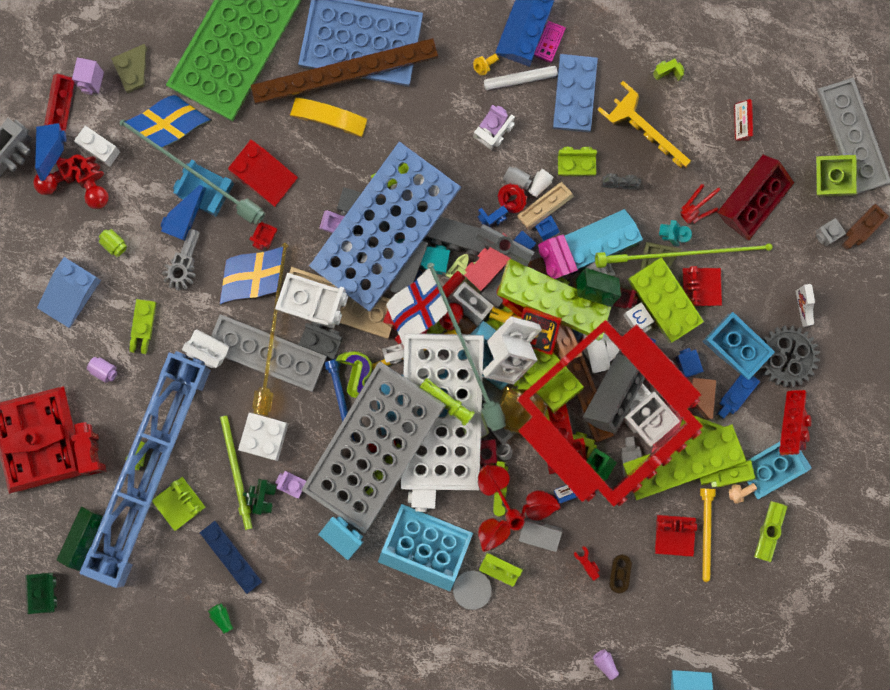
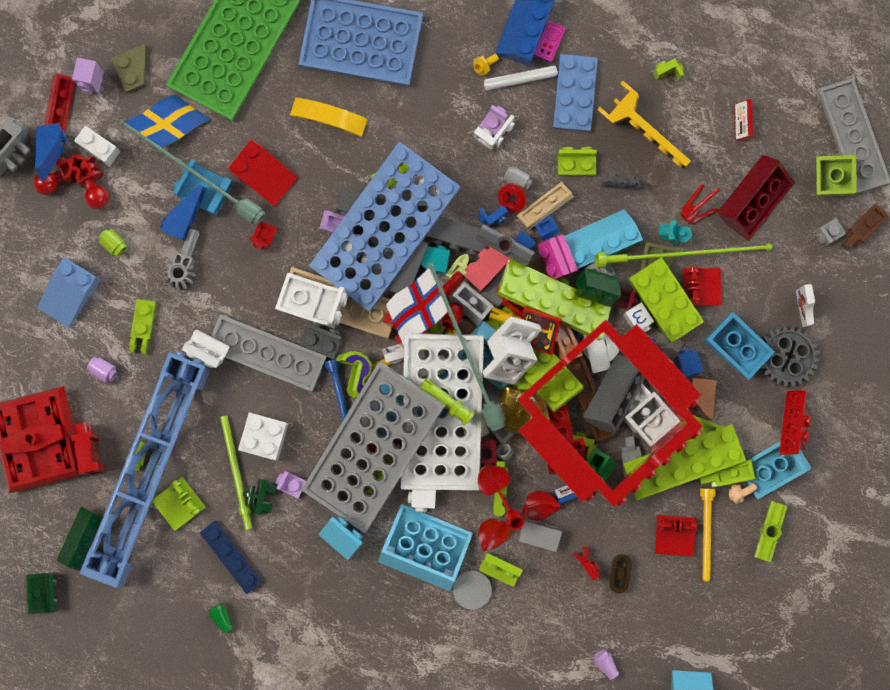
(255, 277): flag -> none
(344, 71): reddish brown plate -> none
(540, 183): white cone -> none
(736, 395): blue hinge -> none

